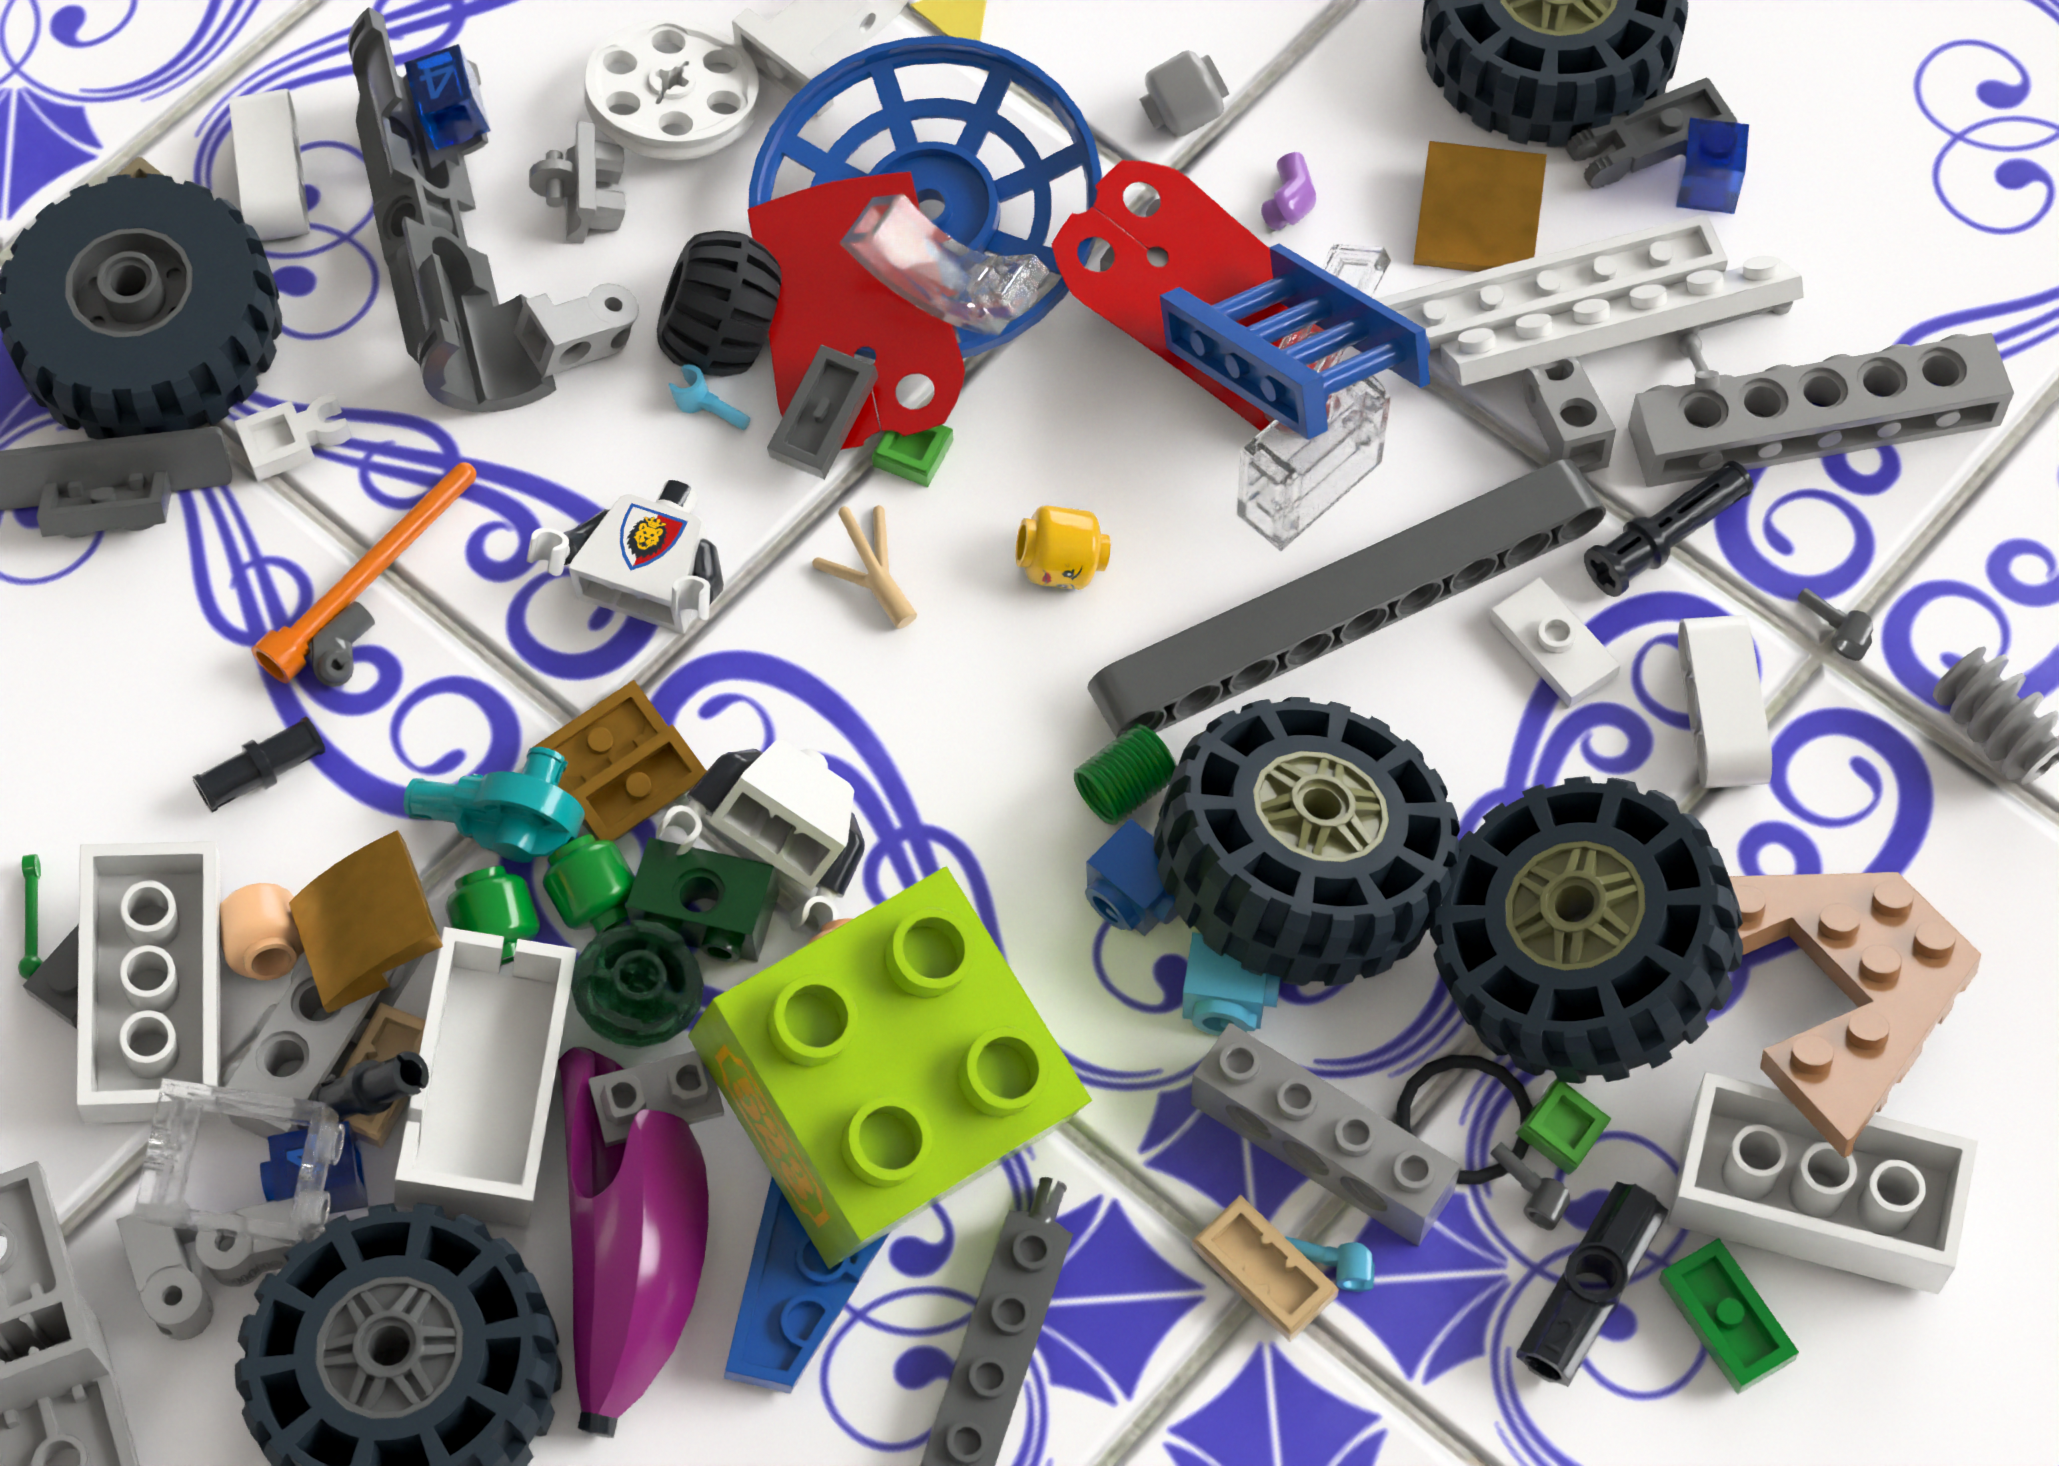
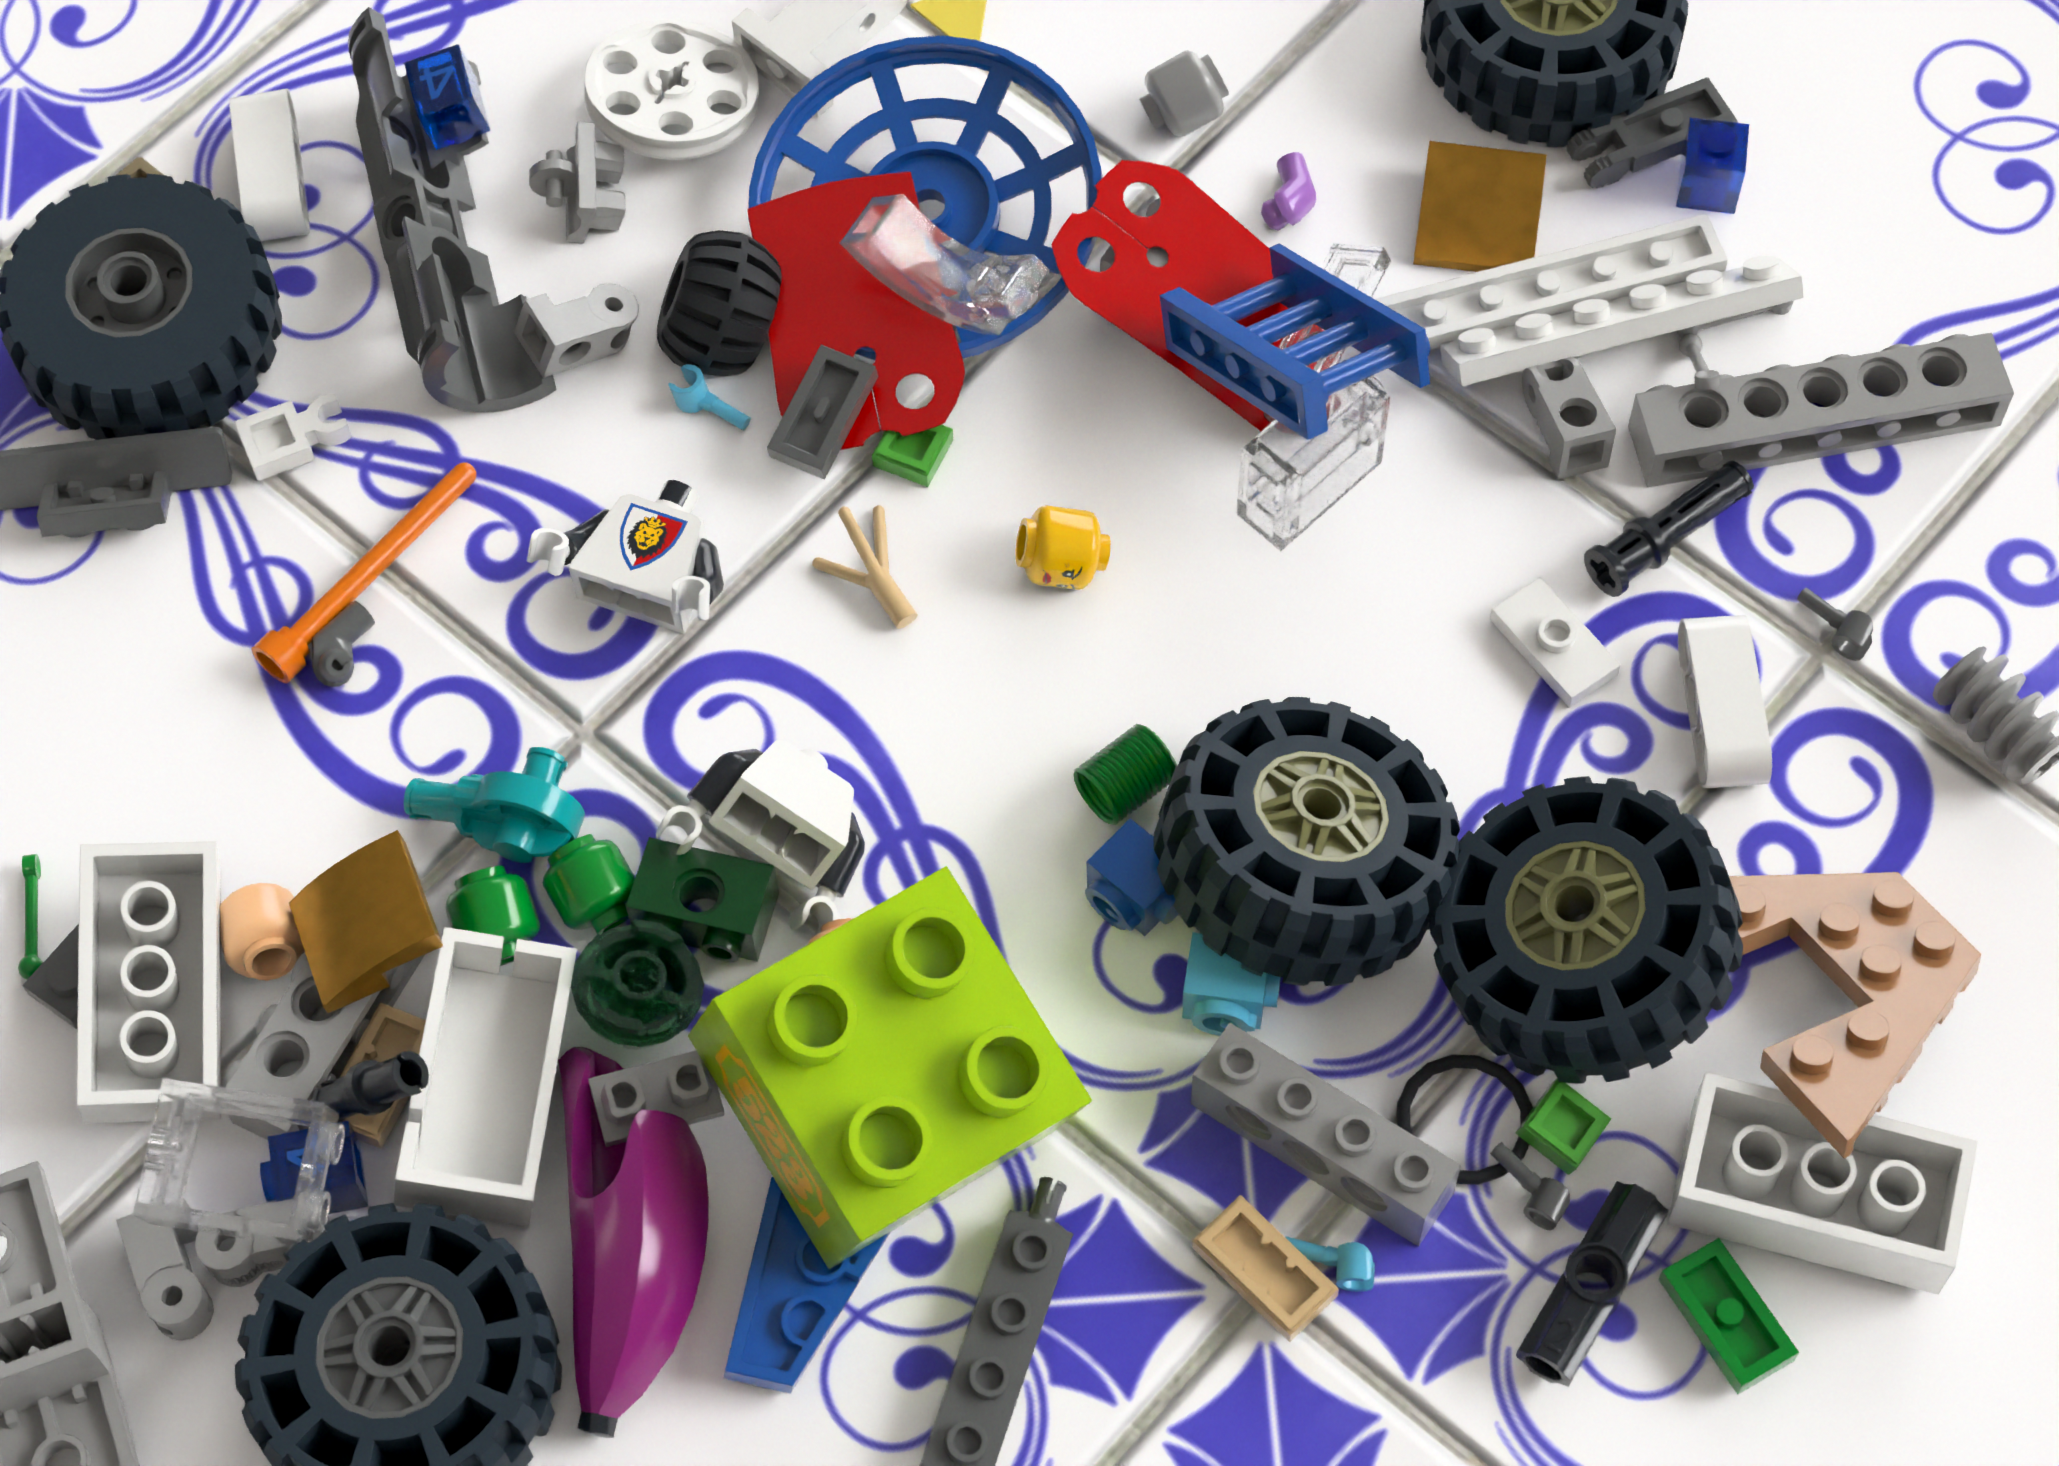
(259, 764): black pin -> none
(623, 762): pearl gold slope -> none
(1347, 599): dark grey beam -> none

